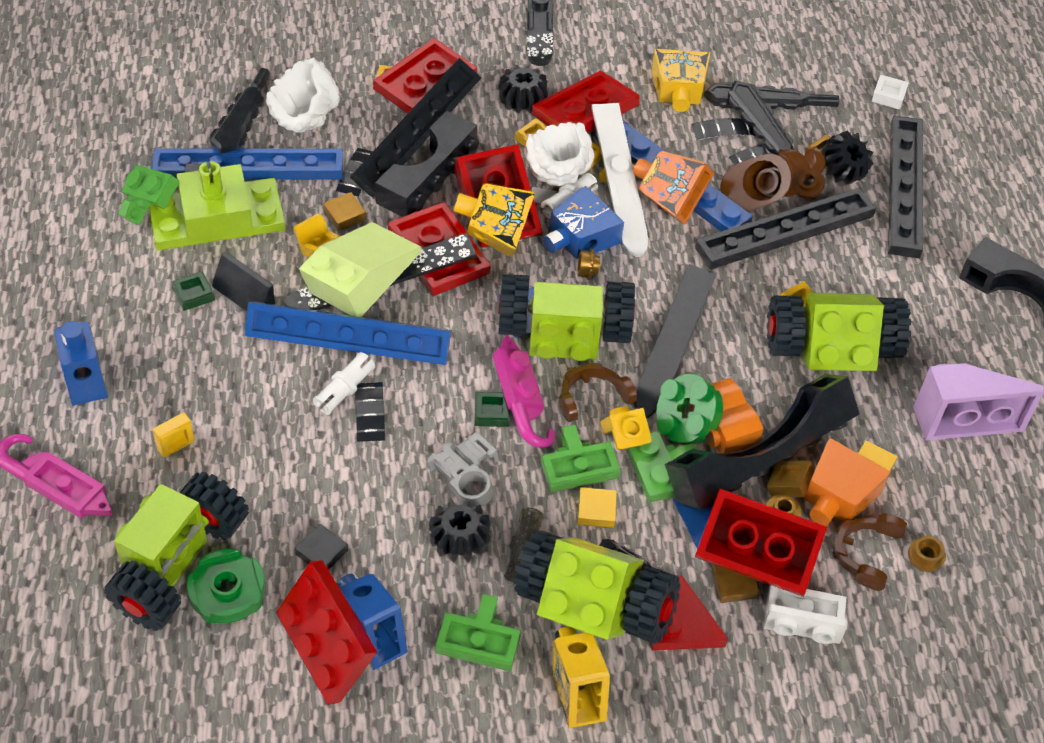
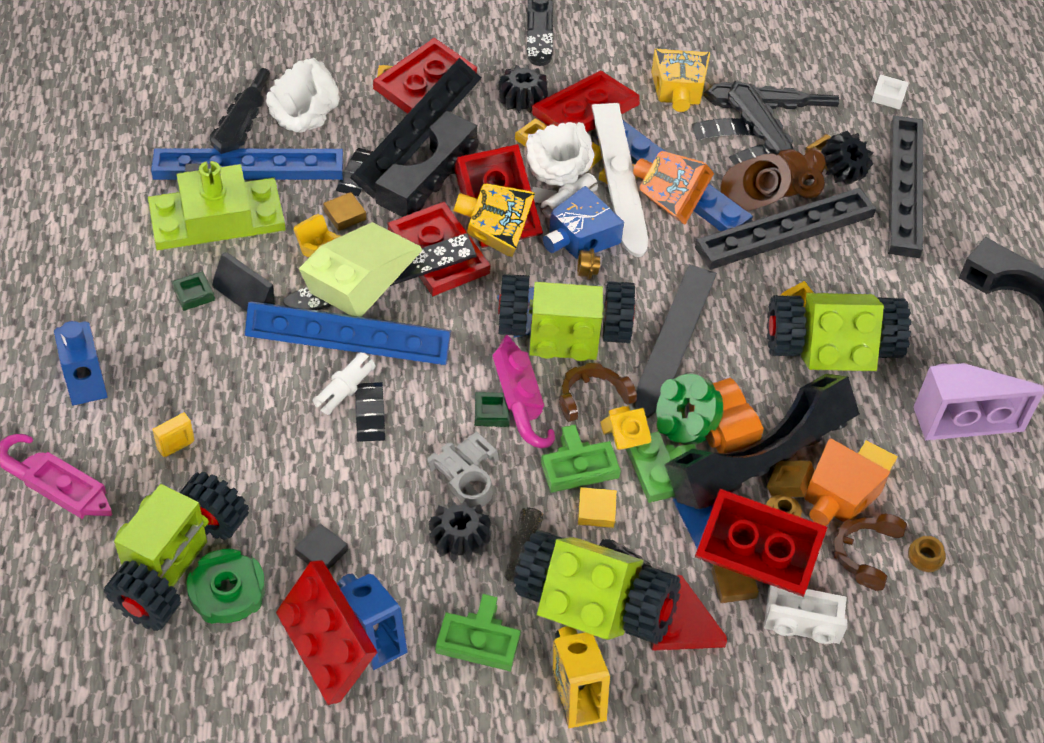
(144, 189): bright green hinge -> none

